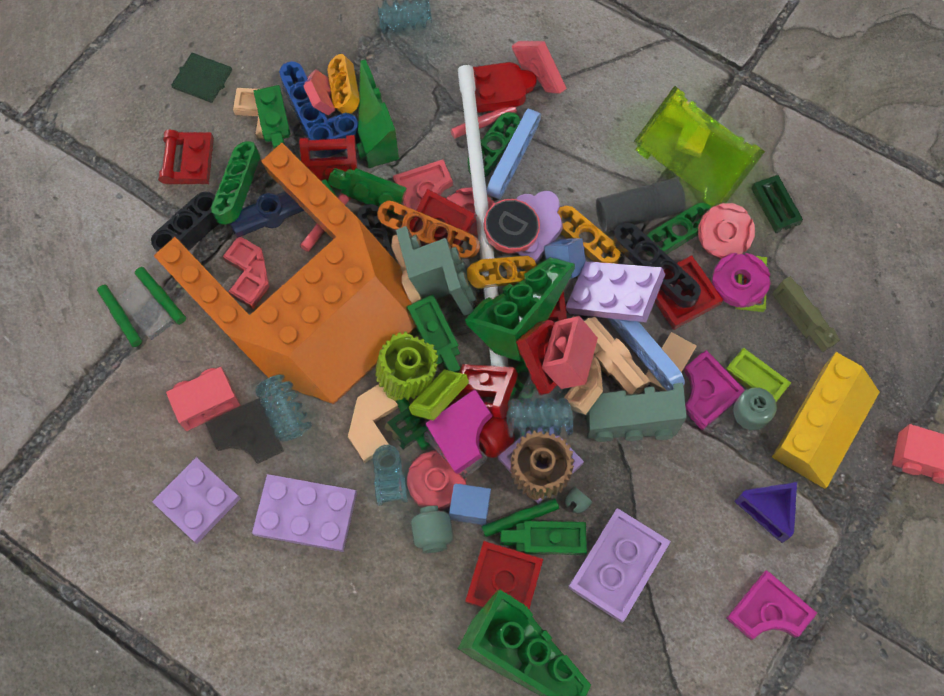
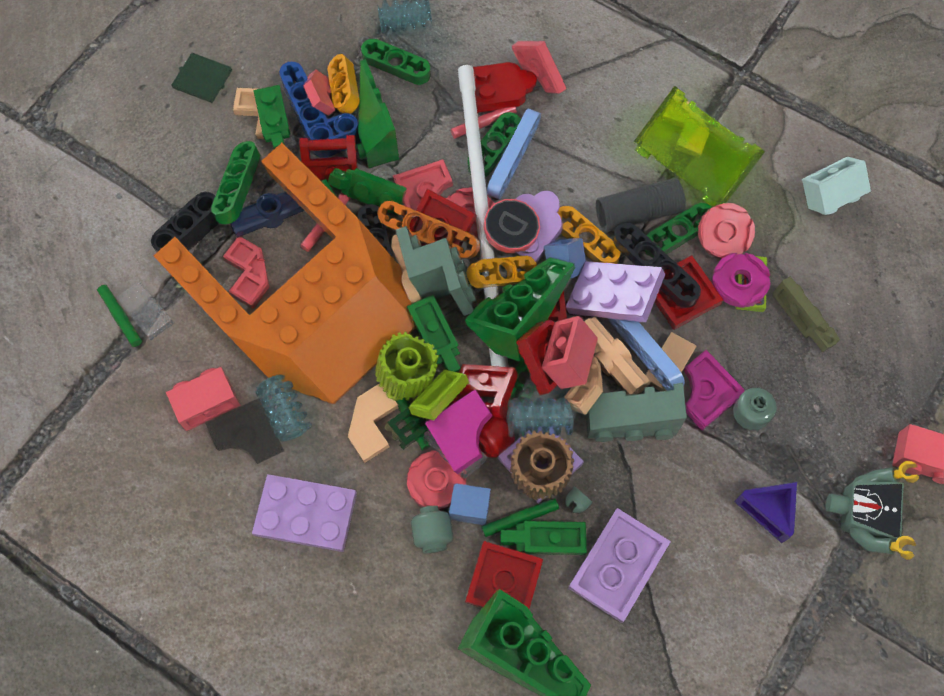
(160, 295): green piece -> none
(195, 157): red plate -> none
(196, 500): lavender plate -> none
(389, 481): clear light blue piece -> none
(403, 70): none -> green beam
(756, 374): lime tile -> none
(767, 203): dark green tile -> none
(771, 607): dark pink tile -> none
(827, 420): yellow slope -> none
(836, 185): none -> light aqua brick
(874, 508): none -> torso

